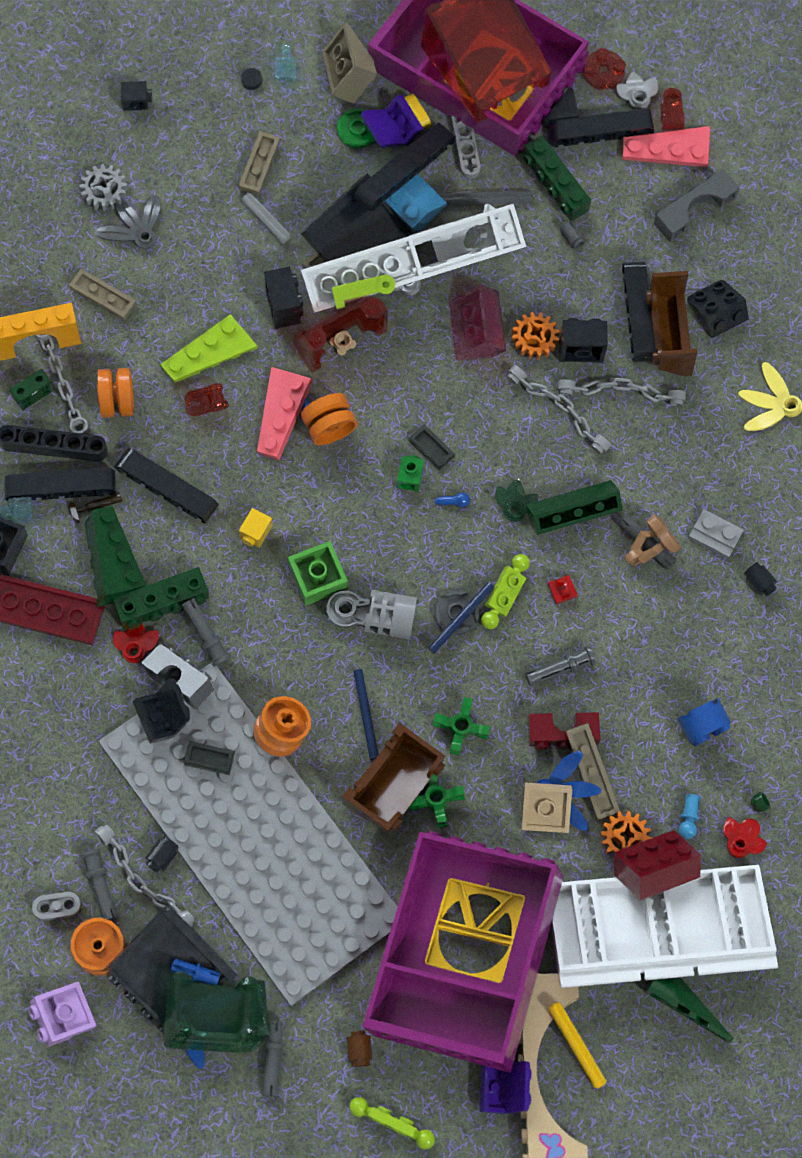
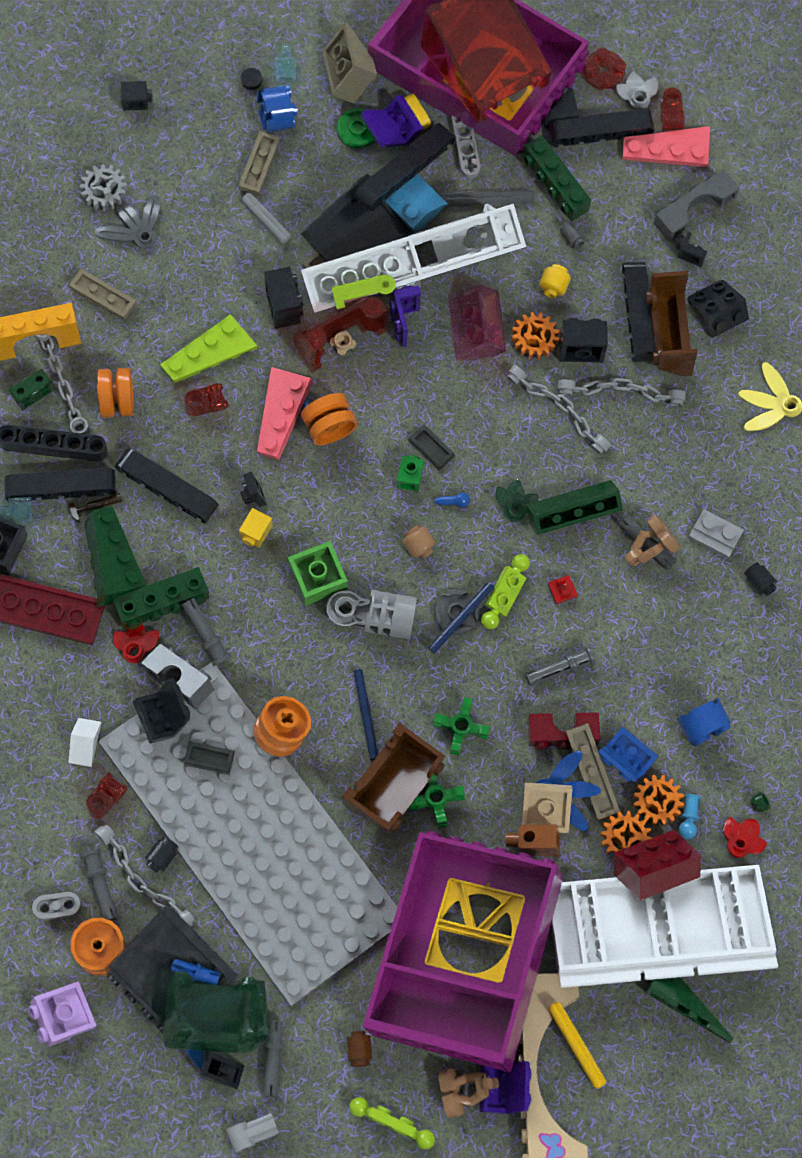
(84, 742): none -> white slope
(108, 792): none -> clear red piece
(221, 1070): none -> black slope
(247, 1134): none -> light grey piece
(252, 490): none -> black plate
(276, 108): none -> blue brick
(404, 301): none -> dark purple bracket
(419, 542): none -> medium nougat head
(452, 1097): none -> medium nougat piece
(545, 841): none -> dark orange torso
(554, 281): none -> yellow head
(628, 755): none -> blue bracket
(668, 798): none -> orange gear
(691, 253): none -> black bracket

